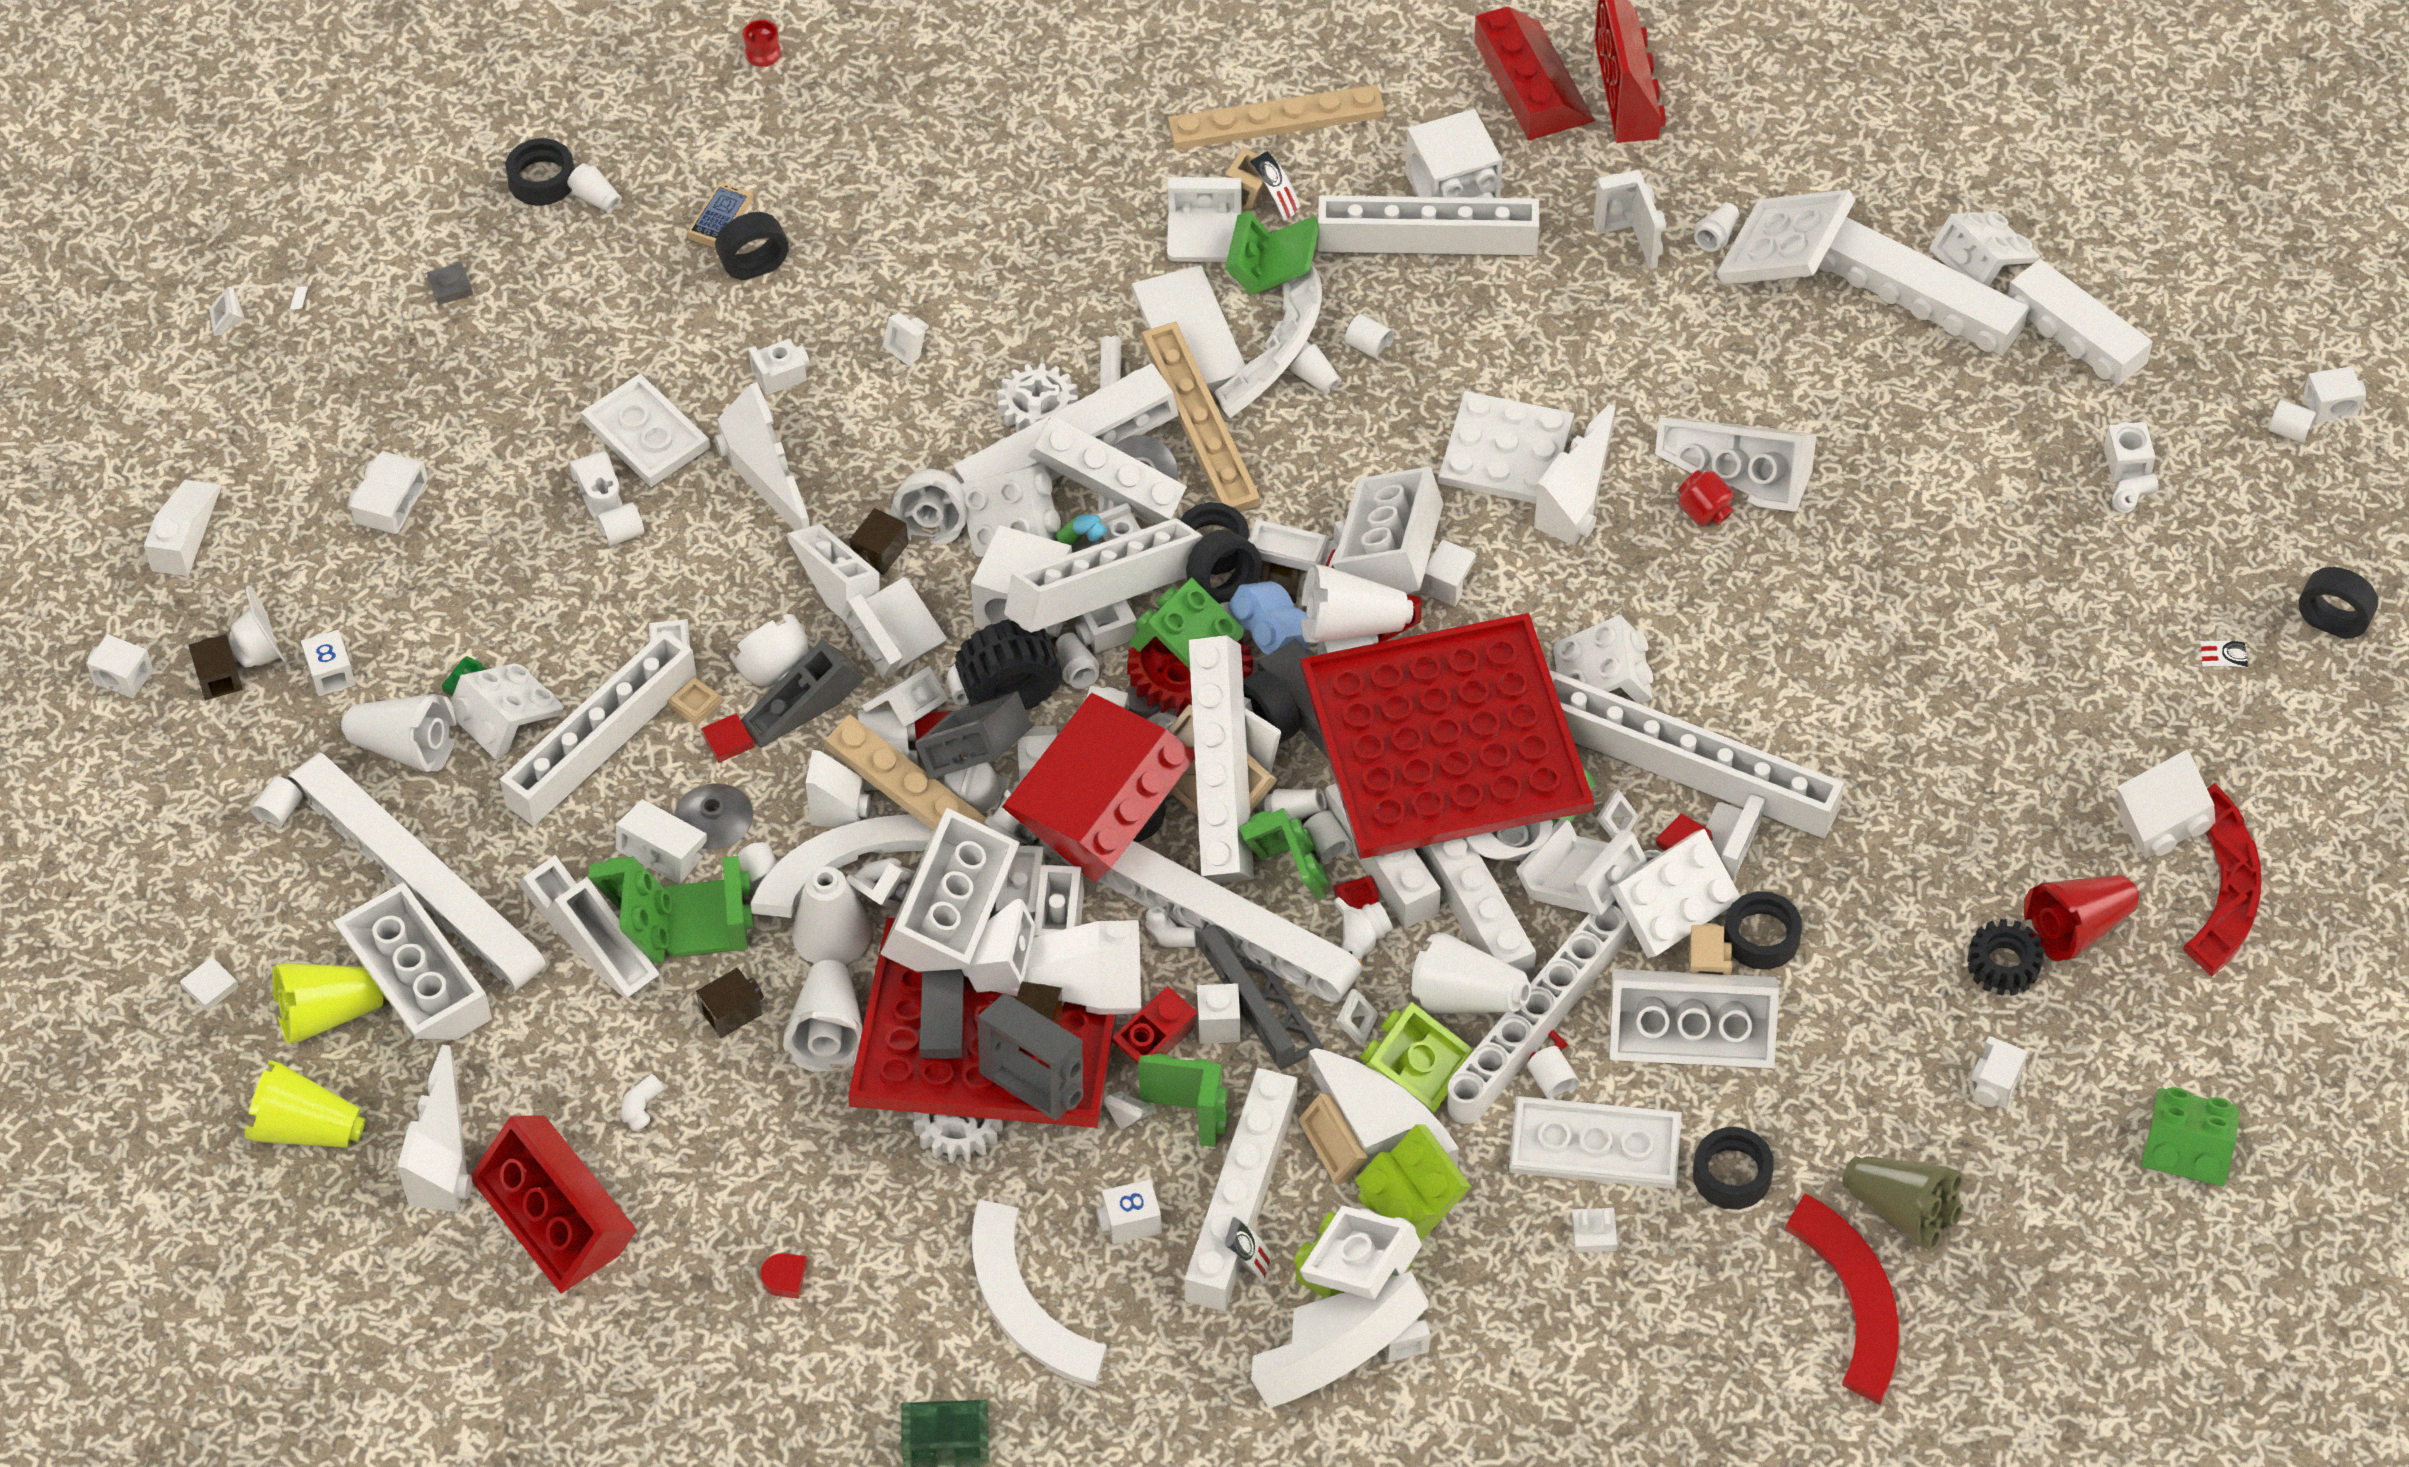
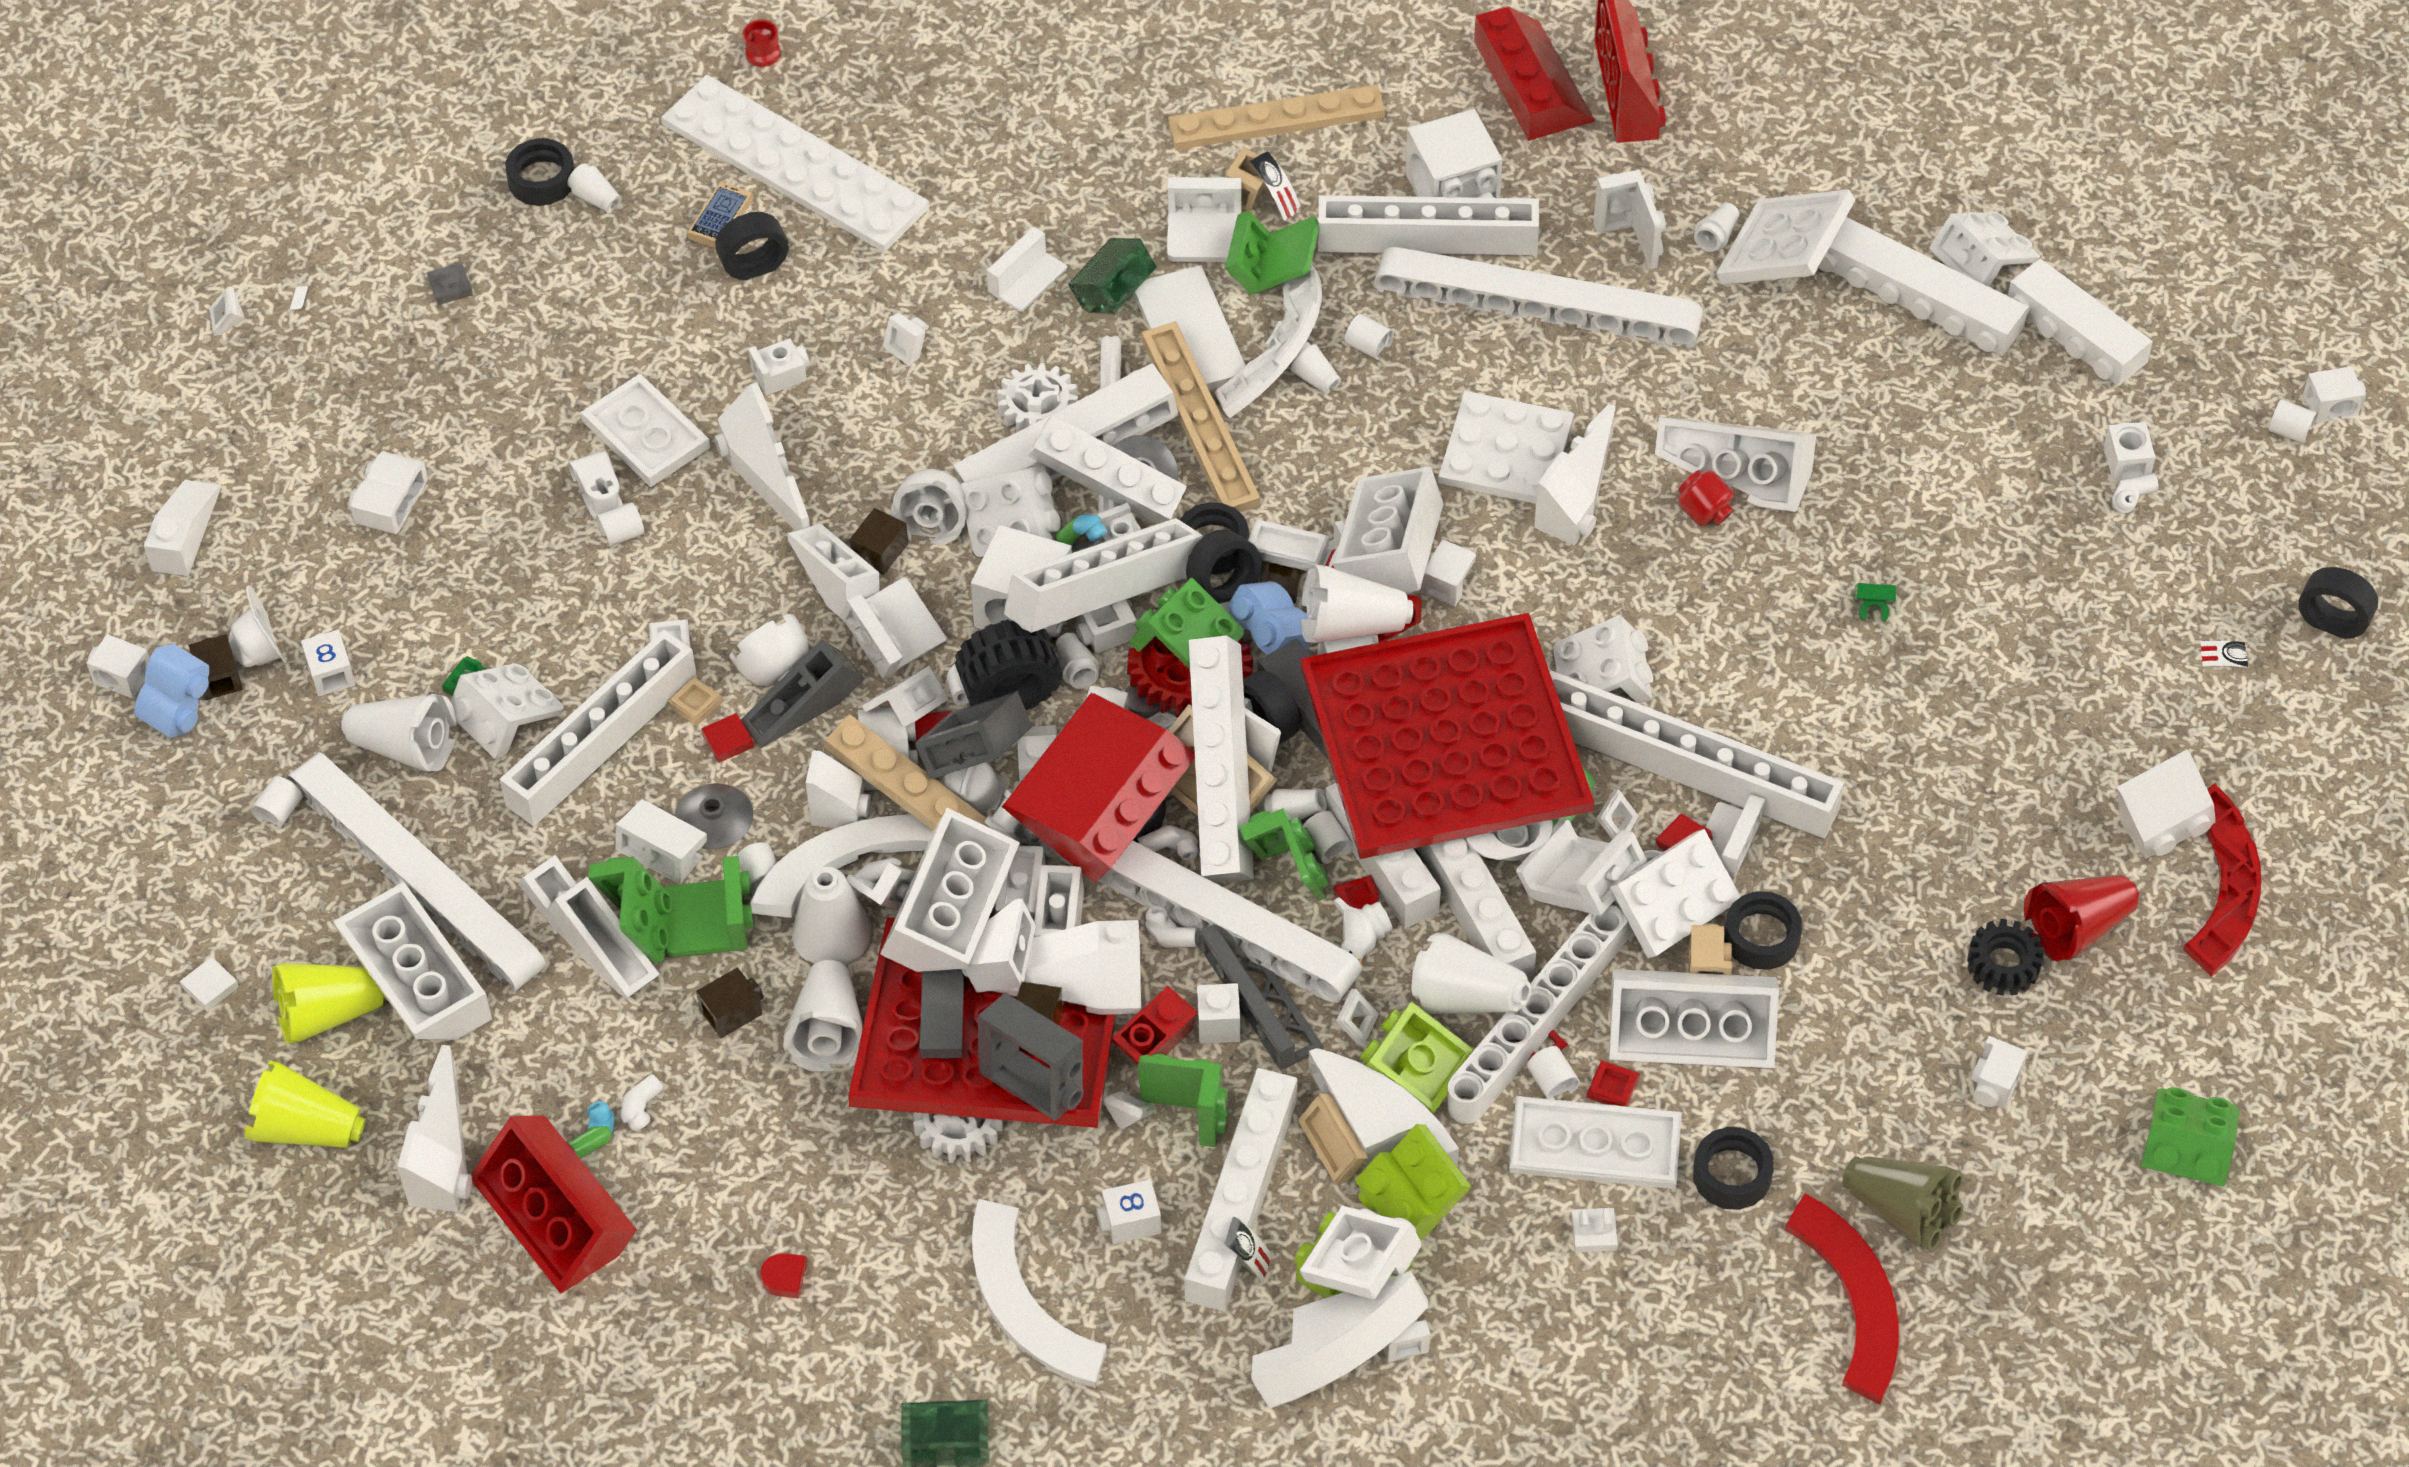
(172, 690): none -> light blue brick
(598, 1132): none -> arm
(795, 163): none -> white plate
(1024, 271): none -> white panel
(1112, 275): none -> clear green brick
(1173, 838): none -> white arm
(1539, 295): none -> white beam
(1612, 1084): none -> red tile
(1874, 595): none -> green tile

